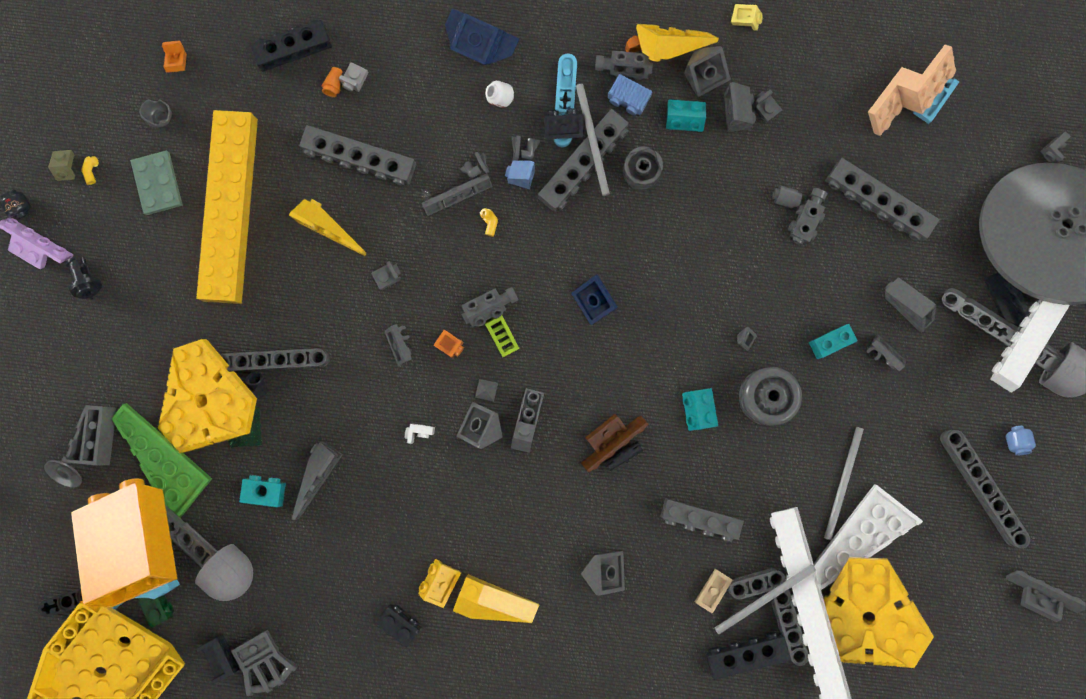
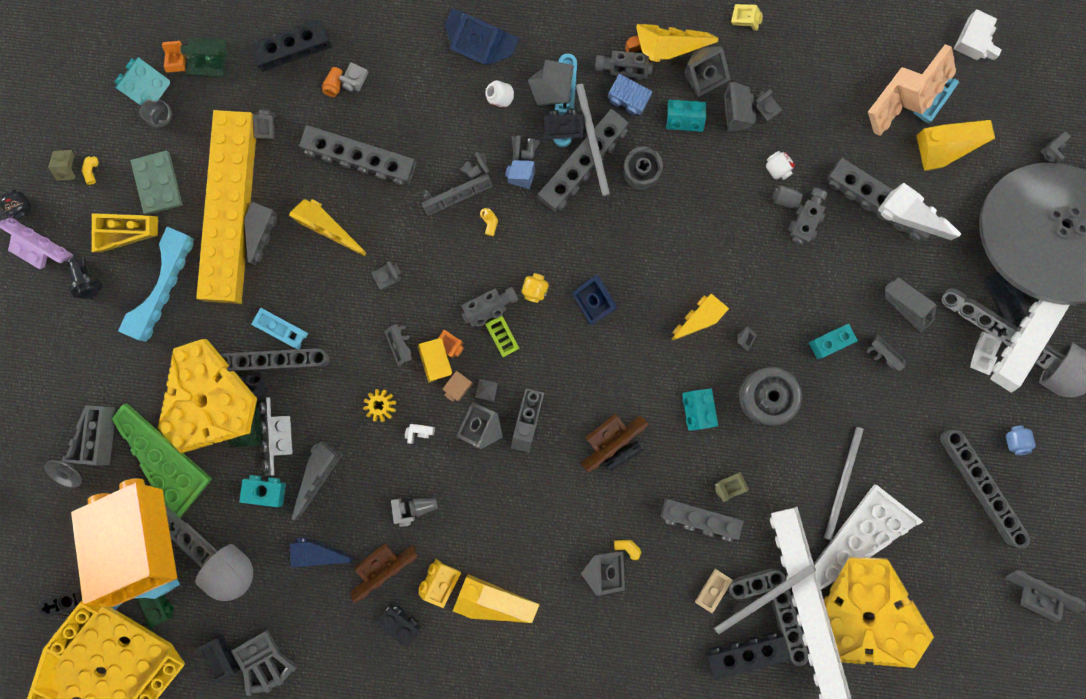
(115, 230): none -> yellow wedge
(141, 82): none -> teal bracket
(174, 249): none -> medium azure arch
(205, 57): none -> clear green bracket
(258, 225): none -> dark grey slope
(264, 124): none -> dark grey bracket
(276, 436): none -> bracket
(279, 328): none -> medium azure plate
(311, 553): none -> dark blue slope
(378, 568): none -> reddish brown bracket
(379, 413): none -> yellow gear
(398, 510): none -> light grey bracket
(422, 506): none -> dark grey cone
(434, 360): none -> yellow panel
(457, 387): none -> medium nougat brick
(535, 288): none -> yellow head
(552, 83): none -> dark grey slope
(631, 548): none -> yellow arm
(707, 314): none -> yellow slope
(731, 487): none -> olive bracket
(780, 165): none -> white head
(907, 208): none -> white wedge
(950, 142): none -> yellow wedge
(977, 37): none -> white hinge
(985, 352): none -> white slope

